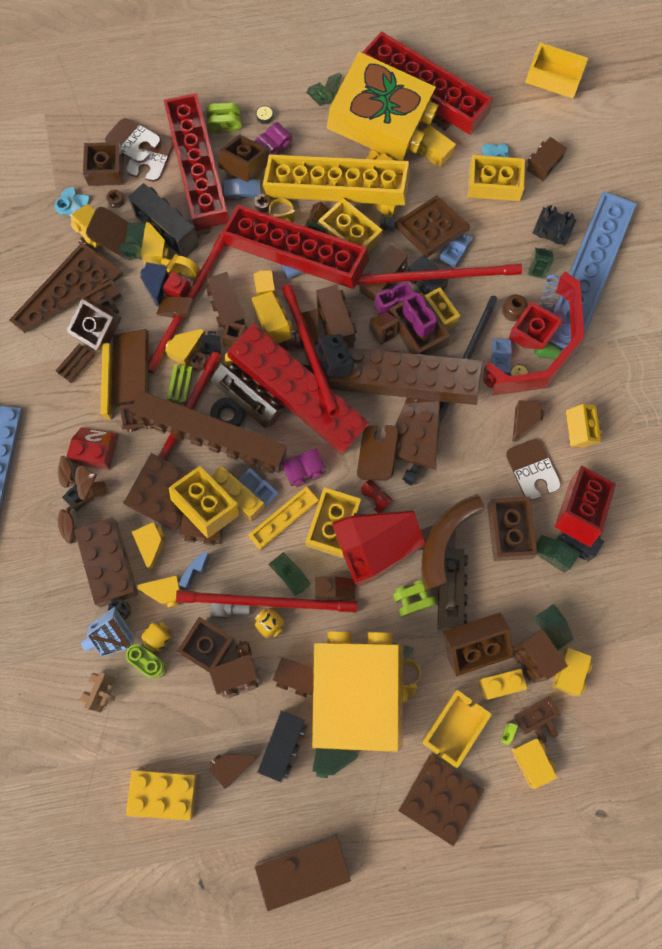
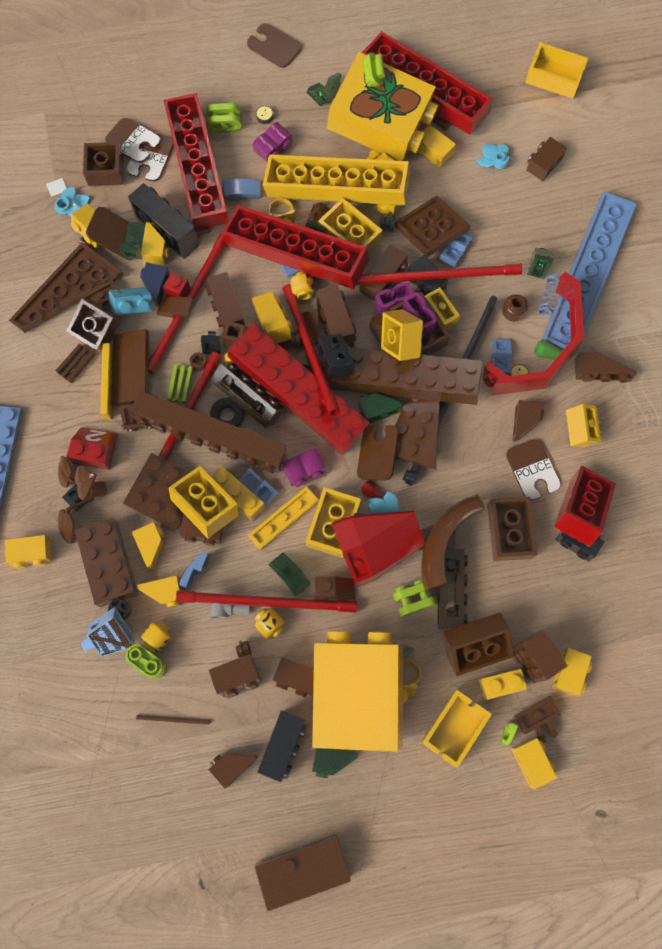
(27, 551): none -> yellow brick
(56, 187): none -> white sticker
(100, 693): medium nougat hips -> none
(115, 193): reddish brown bush -> none
(130, 301): none -> medium azure brick
(162, 794): yellow brick -> none
(178, 265): yellow piece -> none
(179, 720): none -> reddish brown axle
(184, 345): yellow slope -> none
(206, 645): reddish brown brick -> none
(243, 158): reddish brown brick -> none
(262, 208): reddish brown bush -> none
(264, 282): yellow brick -> none
(277, 47): none -> reddish brown piece
(302, 286): none -> yellow head
(373, 69): none -> lime piece
(377, 407): none -> dark green slope
(385, 505): none -> medium azure plate
(401, 334): none -> yellow brick
(441, 800): reddish brown plate -> none
(496, 178): yellow brick -> none
(534, 327): red slope -> none
(554, 225): black brick -> none
(554, 626): clear green slope -> none
(556, 553): clear green slope -> none
(596, 366): none -> reddish brown slope

